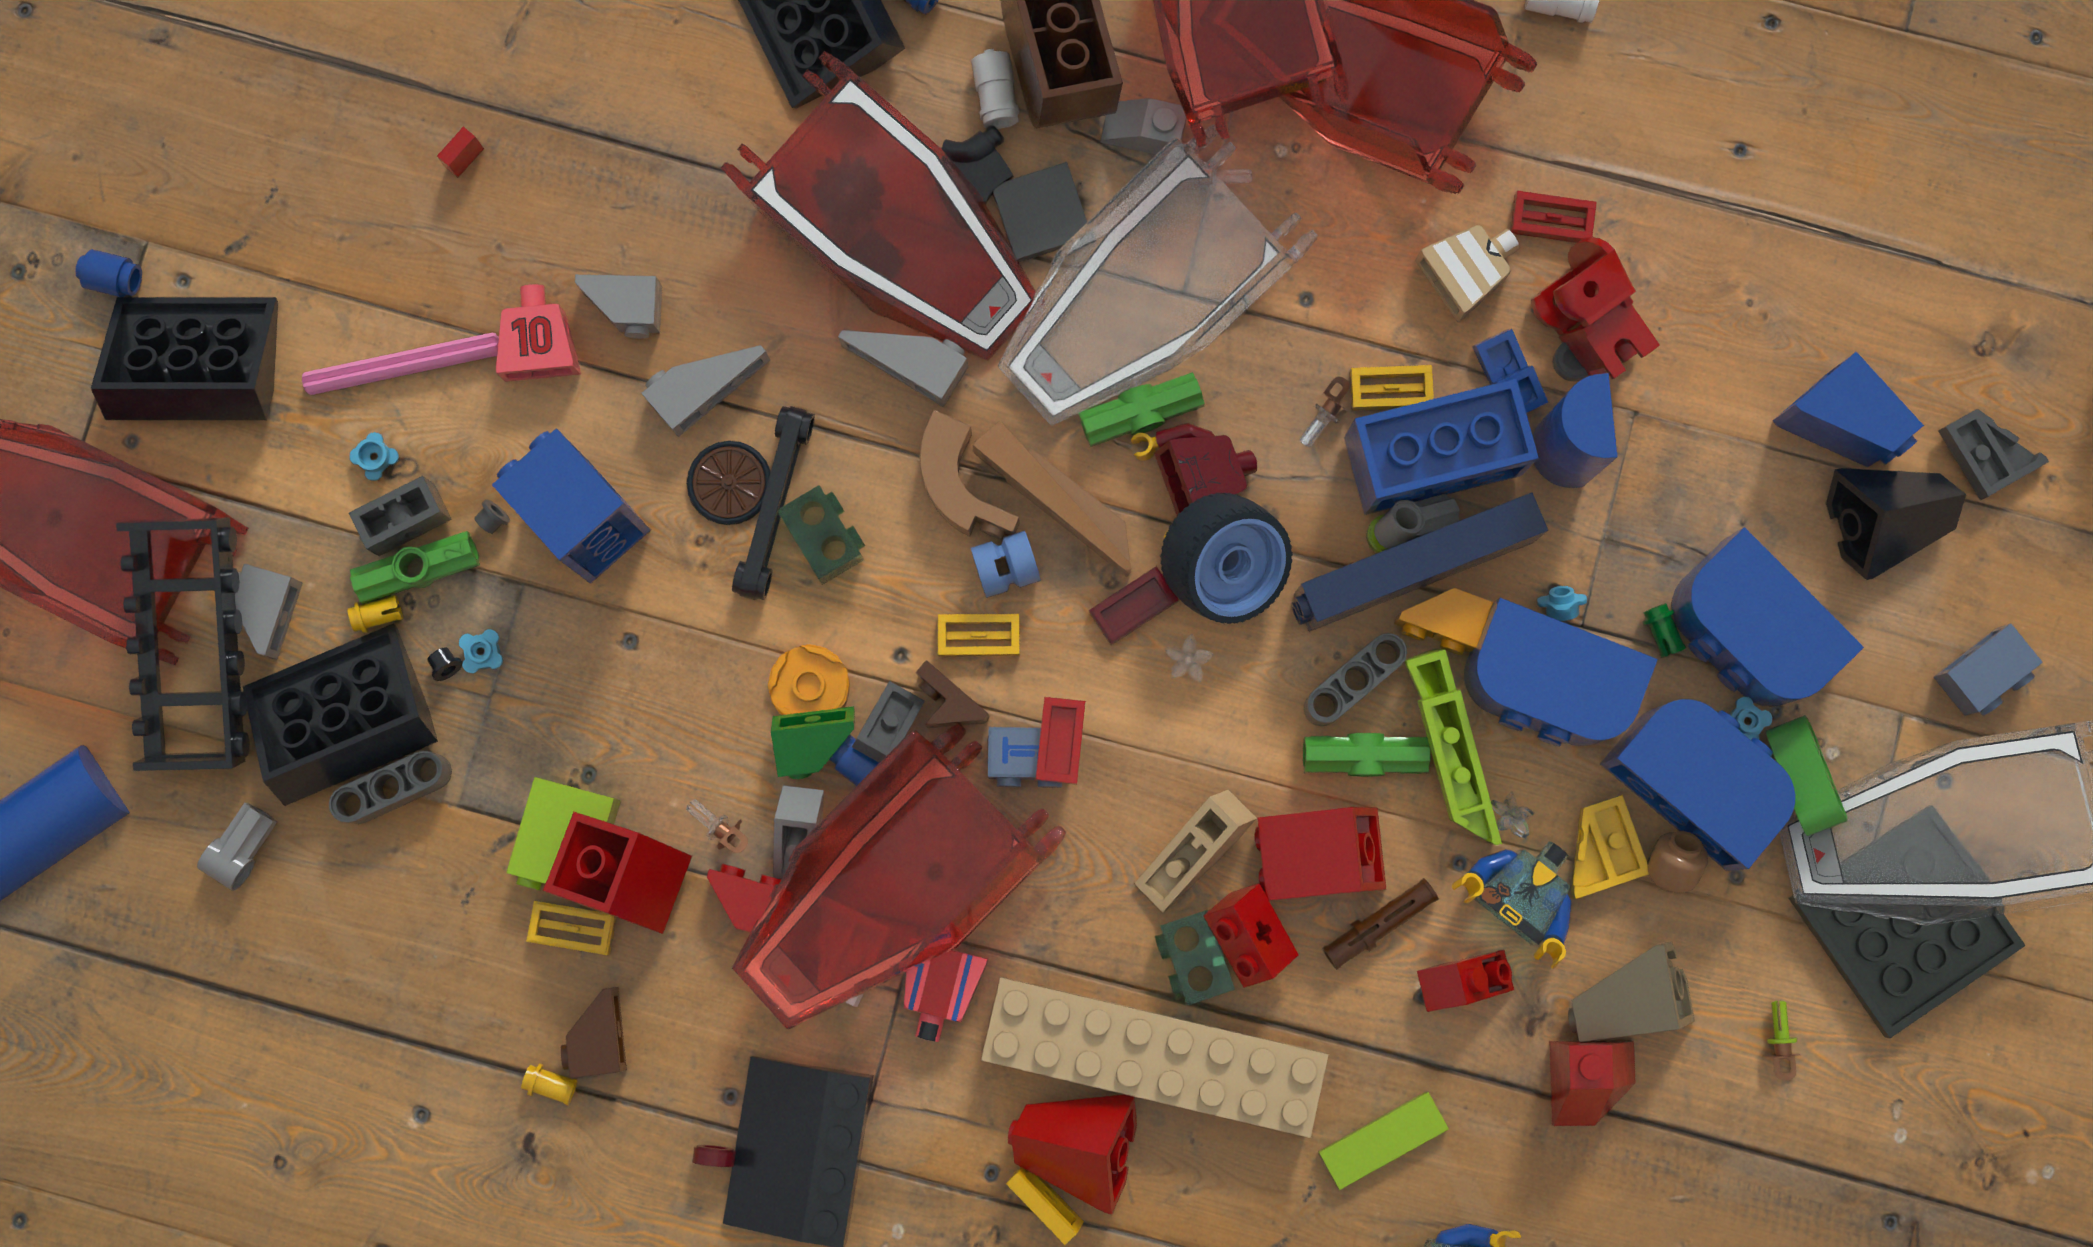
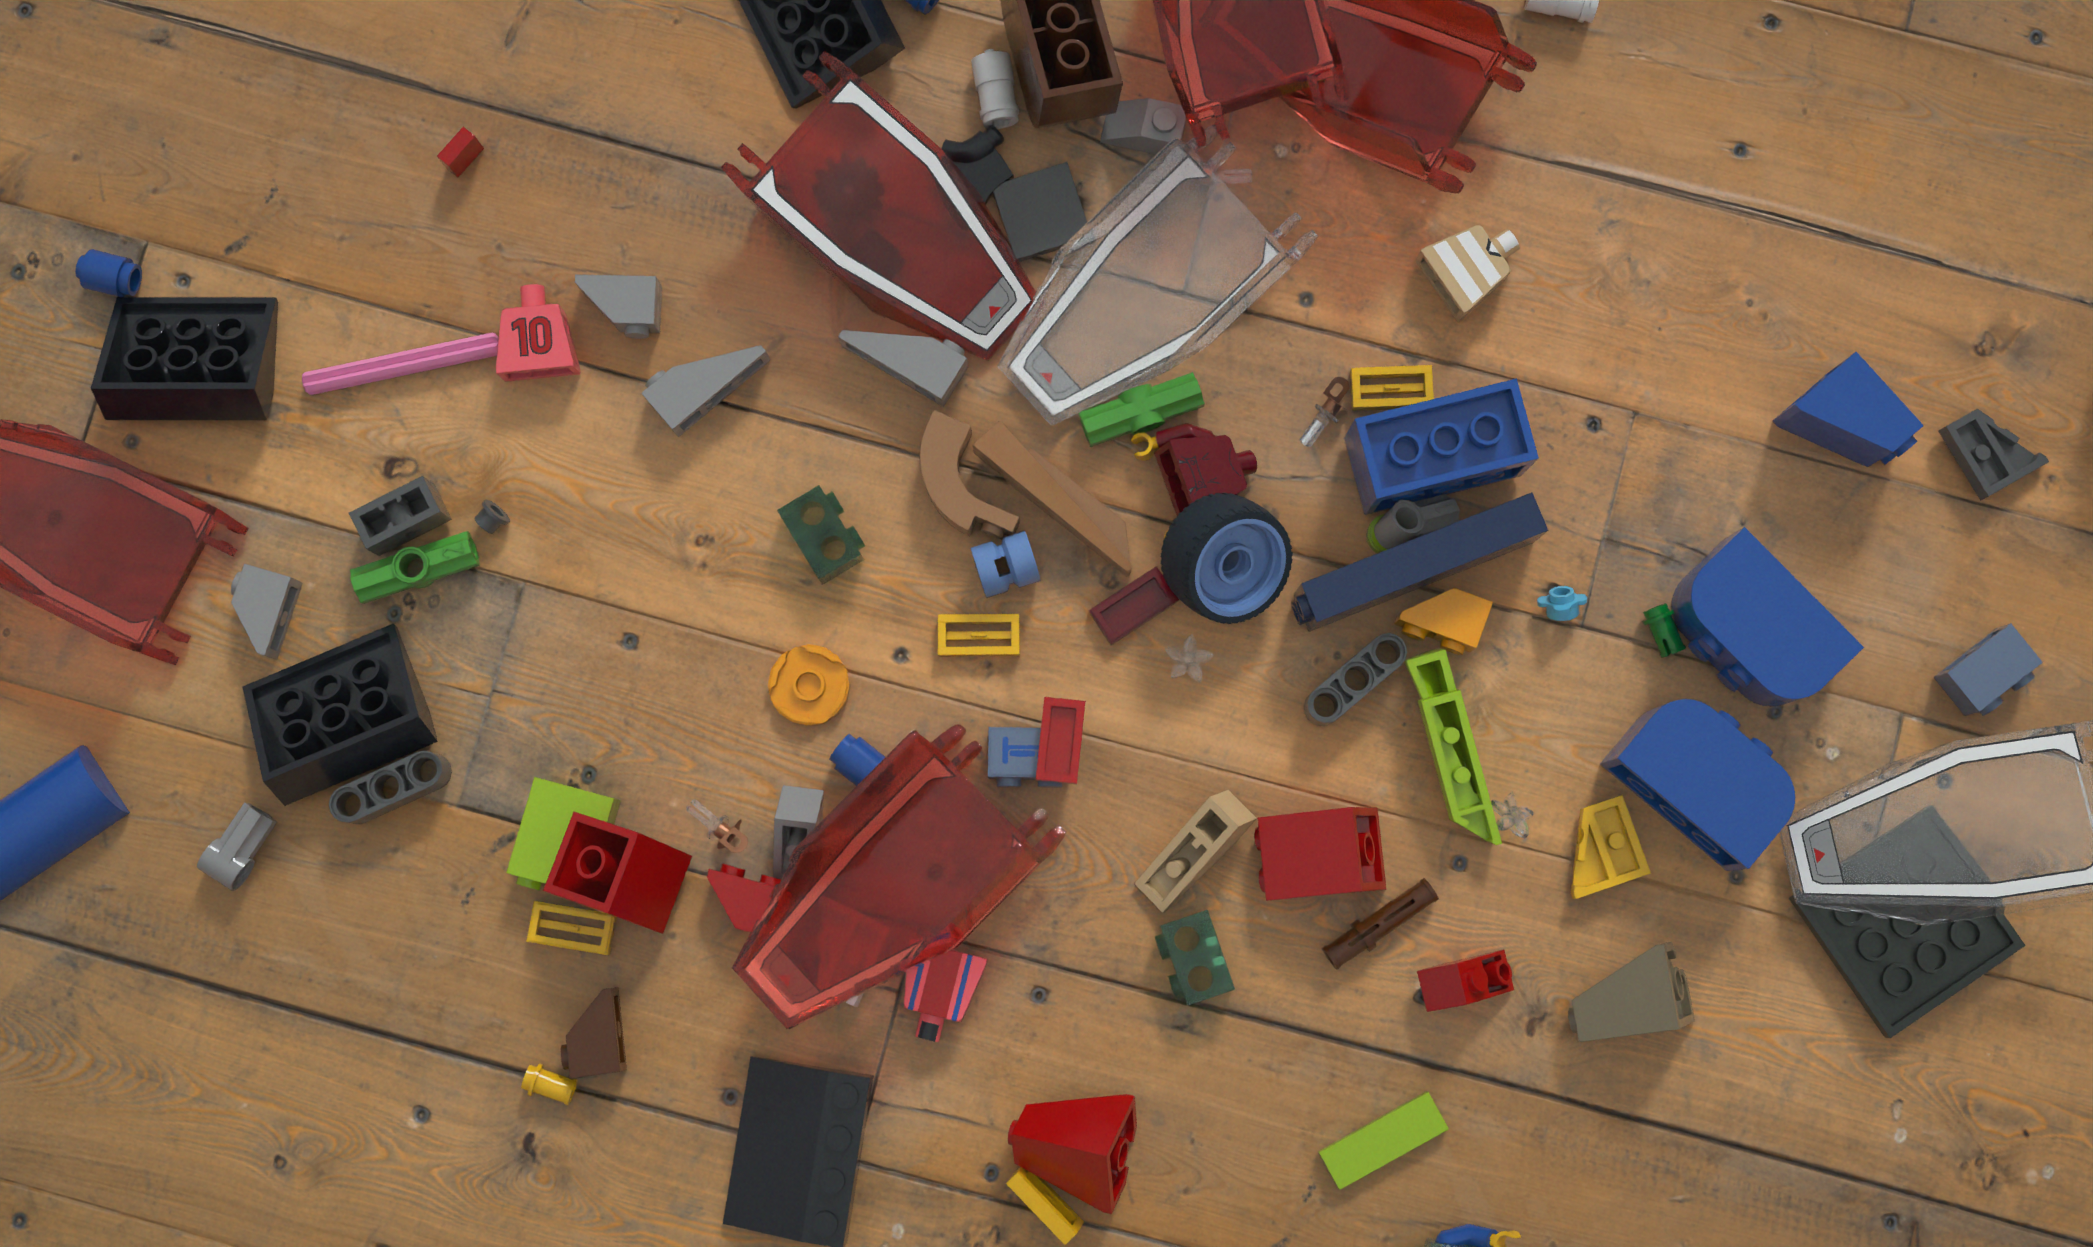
(145, 645): black window -> none
(362, 456): medium azure plate -> none
(374, 613): yellow pin -> none
(444, 664): black piece -> none
(491, 656): medium azure plate -> none
(570, 505): blue brick -> none
(714, 1156): dark red tile -> none
(728, 482): reddish brown wheel -> none
(753, 577): black piece -> none
(809, 739): green slope -> none
(888, 722): dark grey plate -> none
(957, 706): reddish brown slope -> none
(1155, 1057): tan brick -> none
(1251, 935): red brick -> none
(1366, 754): bright green piece -> none
(1503, 361): blue slope -> none
(1525, 895): torso -> none
(1555, 202): red tile -> none
(1555, 677): blue brick -> none
(1567, 365): dark grey tile -> none
(1577, 434): blue brick -> none
(1589, 1079): red slope -> none
(1600, 298): red piece -> none
(1677, 862): medium nougat head -> none
(1758, 718): medium azure plate -> none
(1782, 1041): piece -> none
(1802, 758): bright green beam -> none
(1890, 515): black slope -> none

